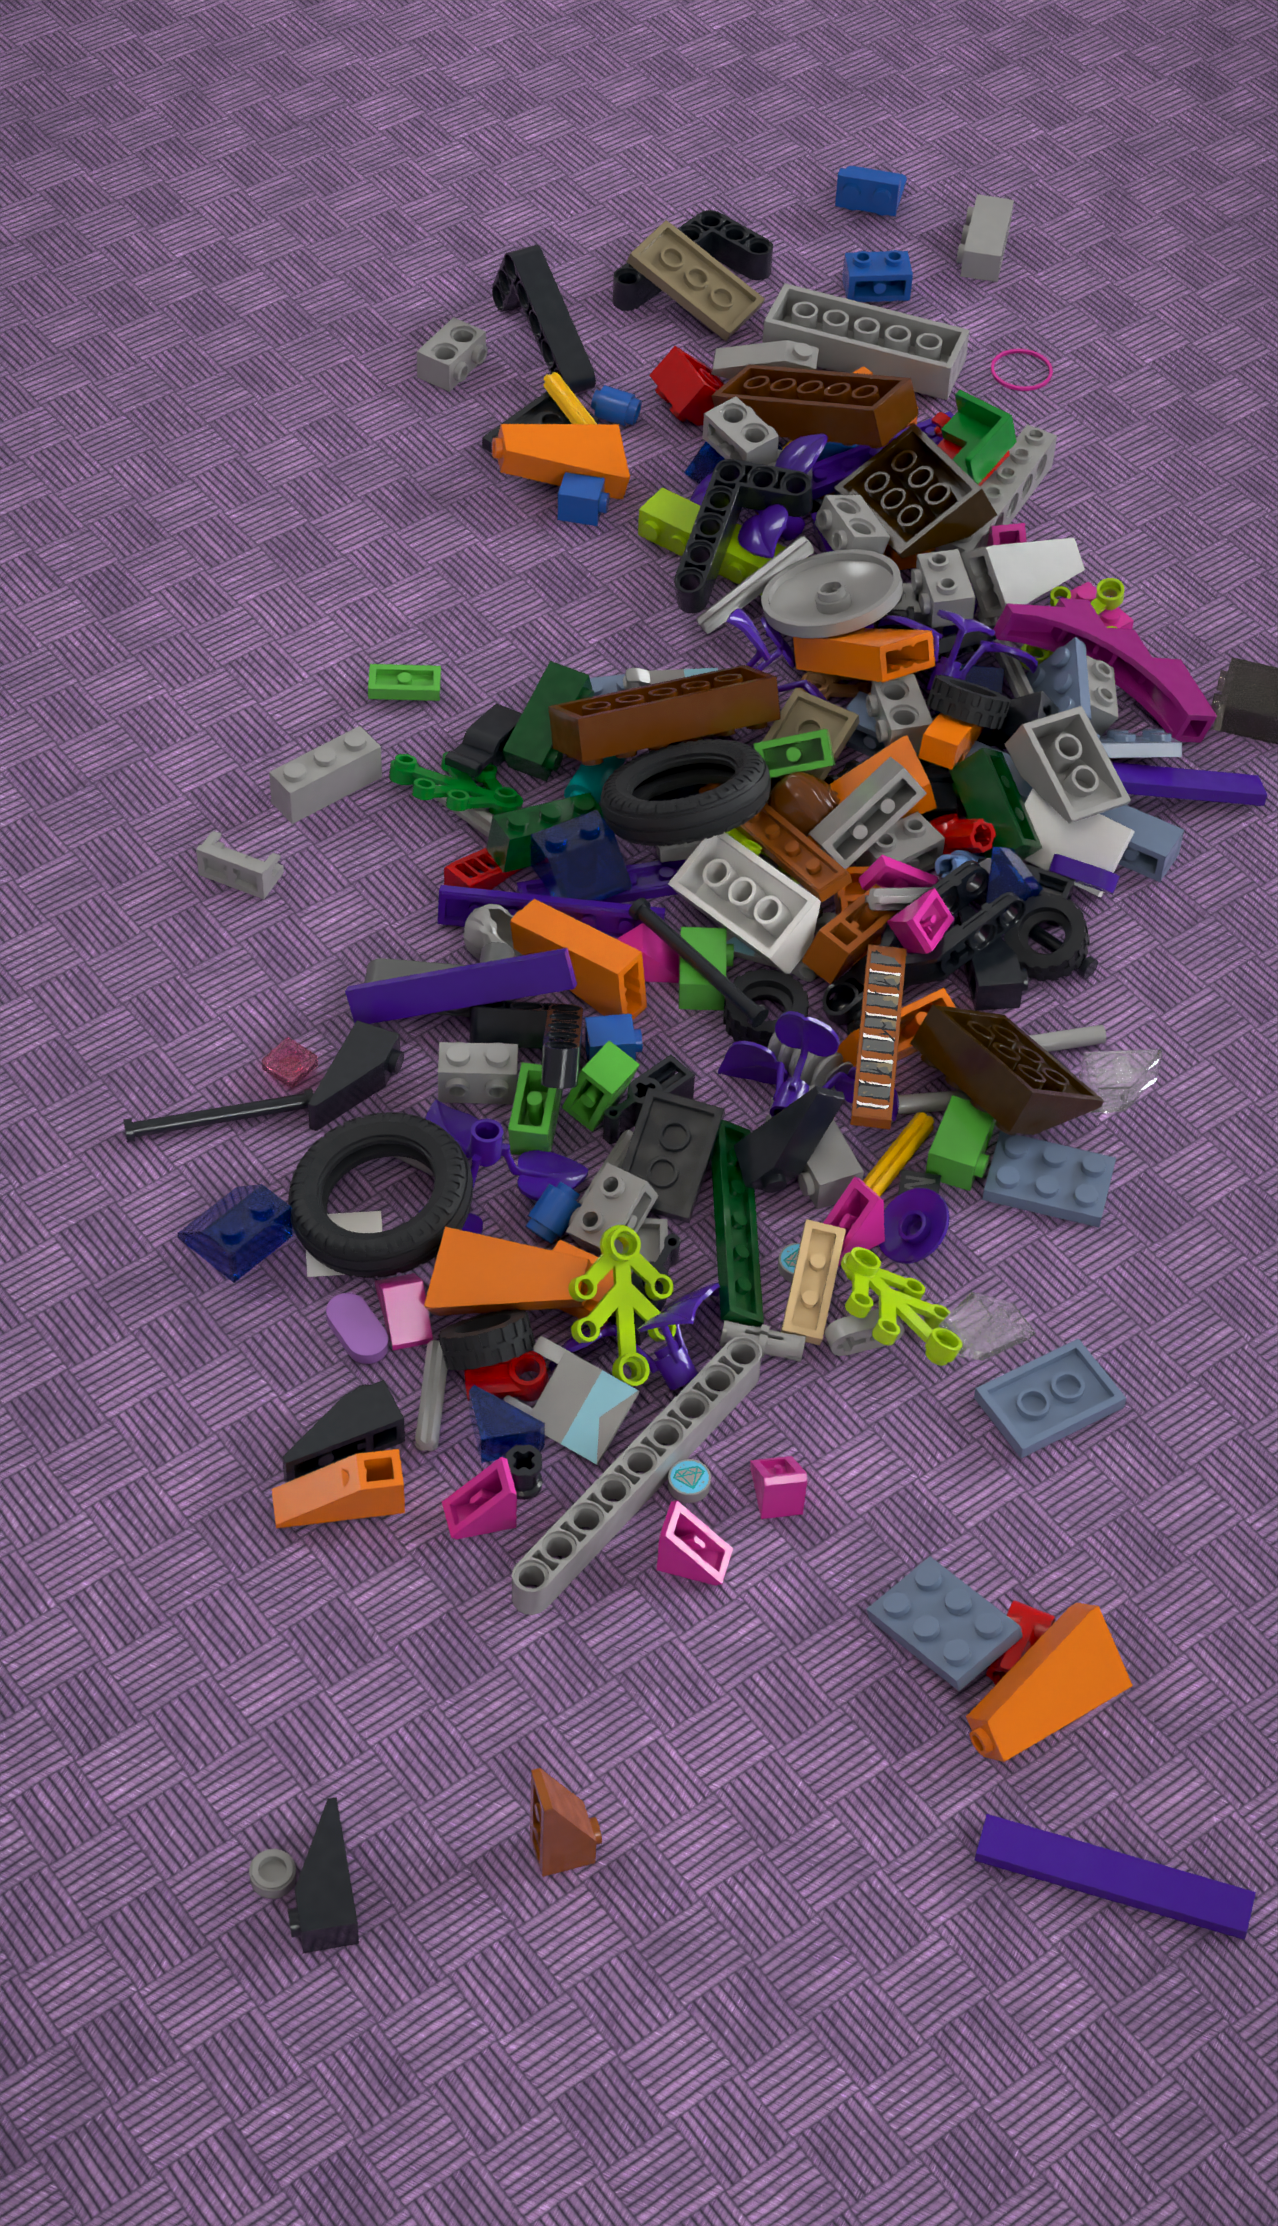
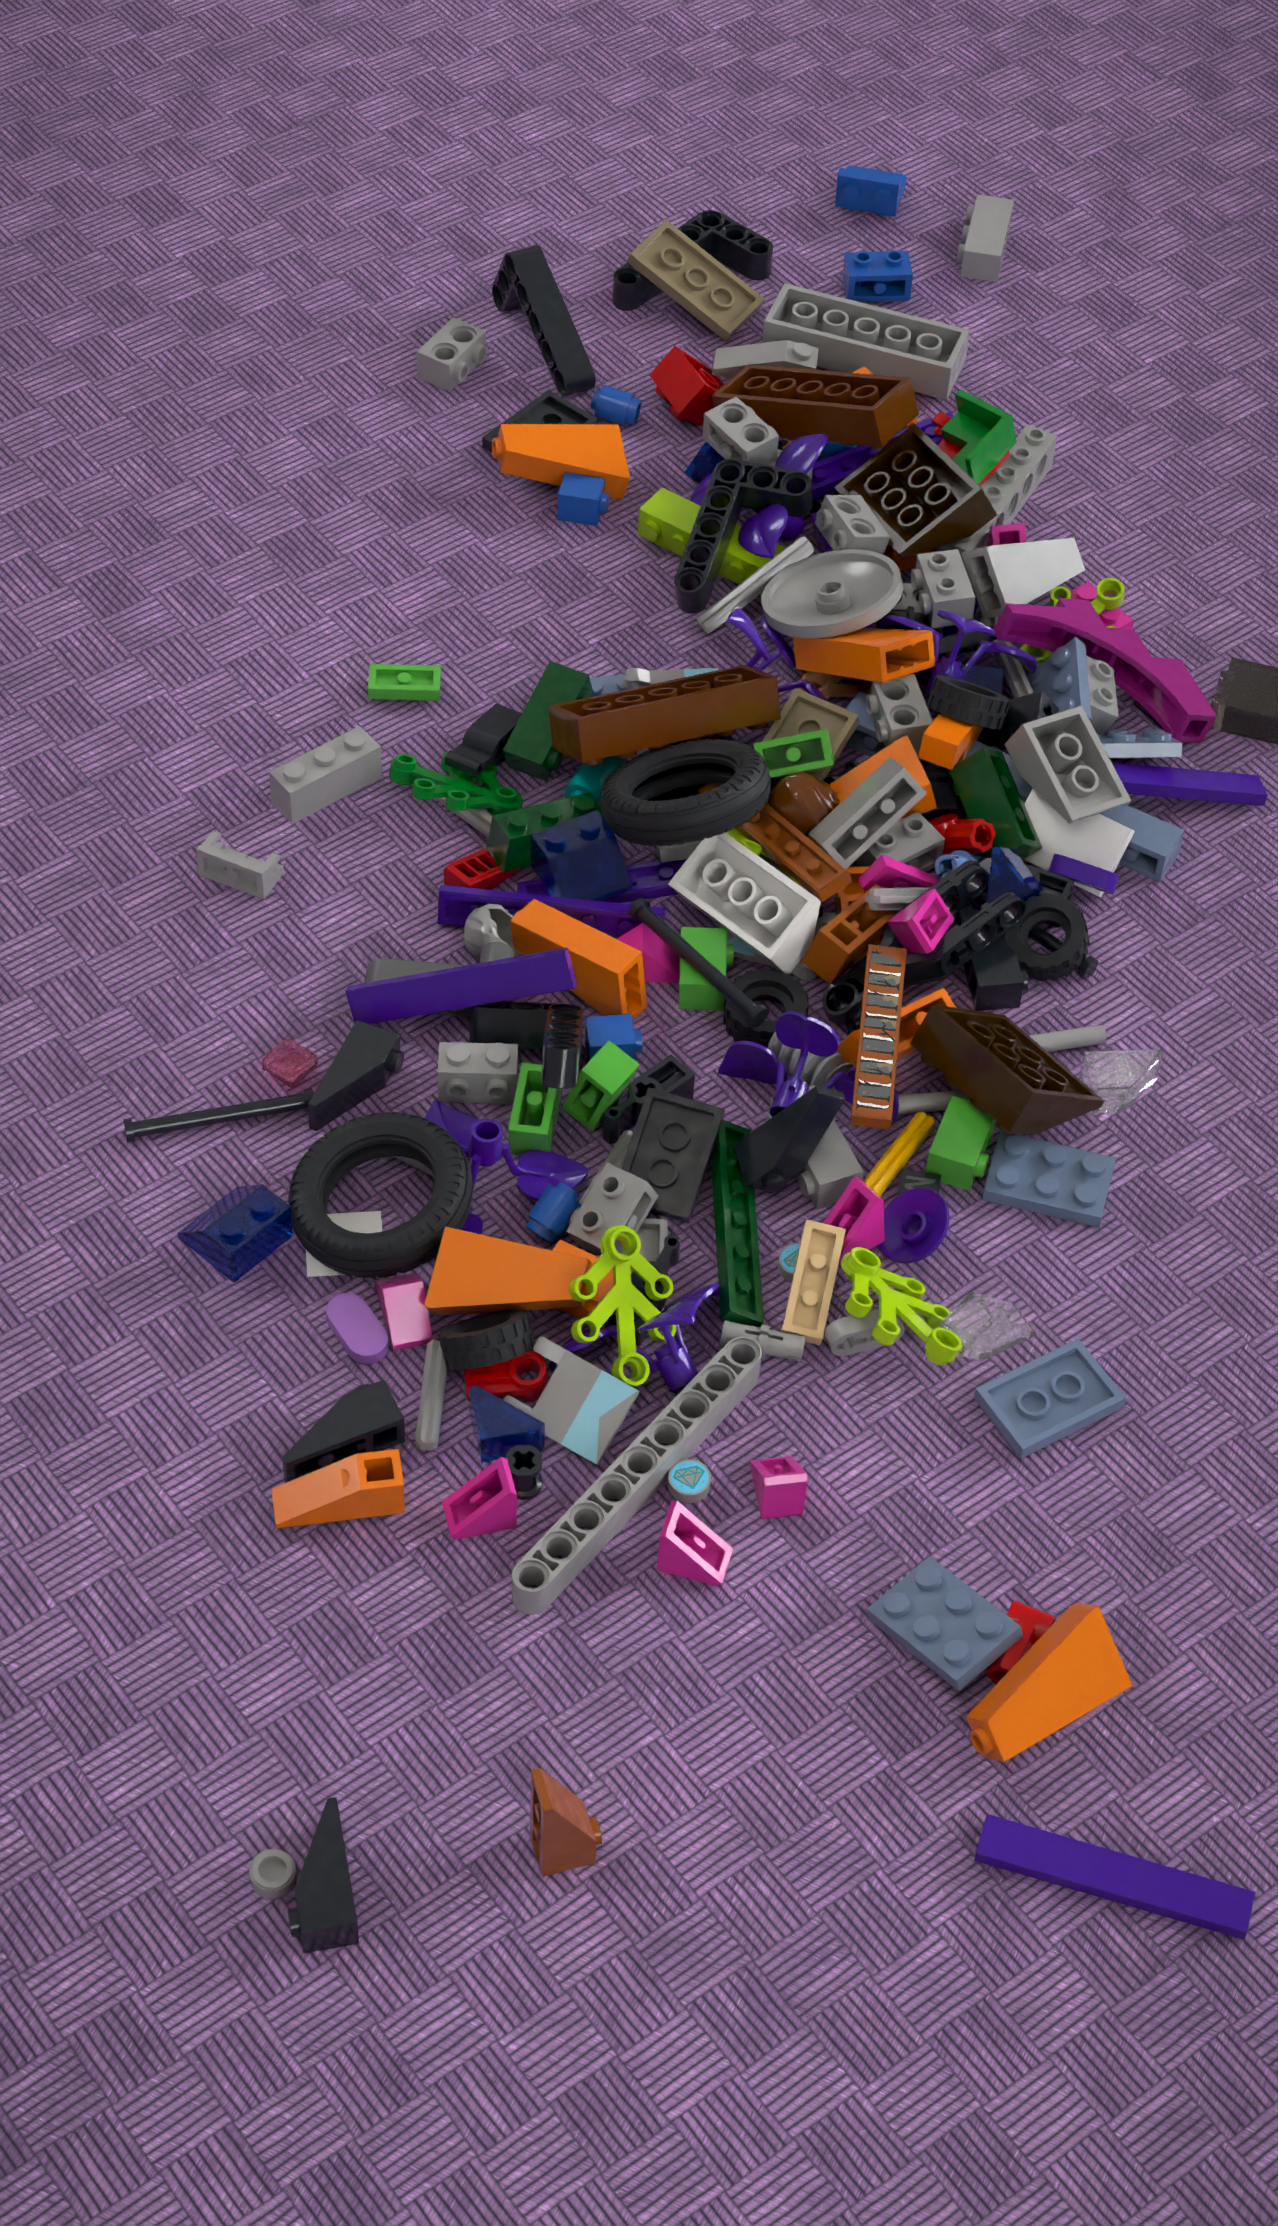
(567, 400): yellow axle -> none
(1021, 388): dark pink piece -> none

